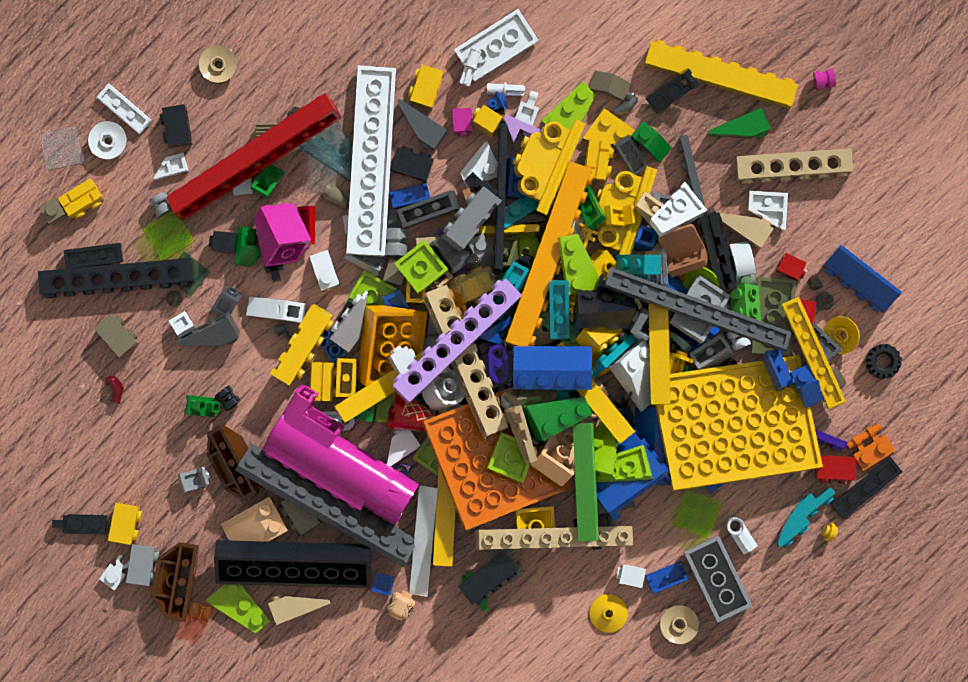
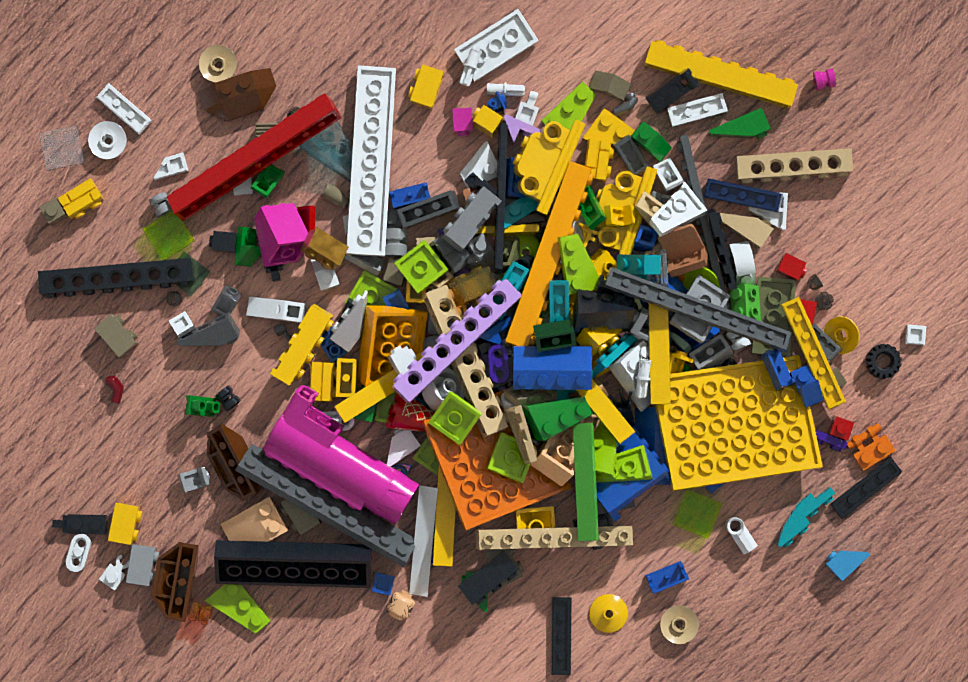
(78, 552): none -> white plate
(93, 255): black plate -> none
(176, 126): black brick -> none
(239, 94): none -> reddish brown wedge
(293, 606): tan slope -> none
(324, 249): none -> pearl gold brick
(412, 164): black brick -> none
(425, 129): dark grey slope -> none
(455, 417): none -> lime plate
(554, 335): none -> dark green brick
(561, 635): none -> black tile
(631, 575): white brick -> none
(642, 378): none -> white axle
(668, 175): none -> white slope
(697, 110): none -> white plate
(717, 578): light grey brick -> none
(743, 195): none -> dark blue tile
(829, 532): yellow plate -> none
(836, 469): red brick -> none
(840, 428): none -> red brick
(844, 562): none -> dark azure slope
(862, 279): blue slope -> none
(915, 335): none -> white tile

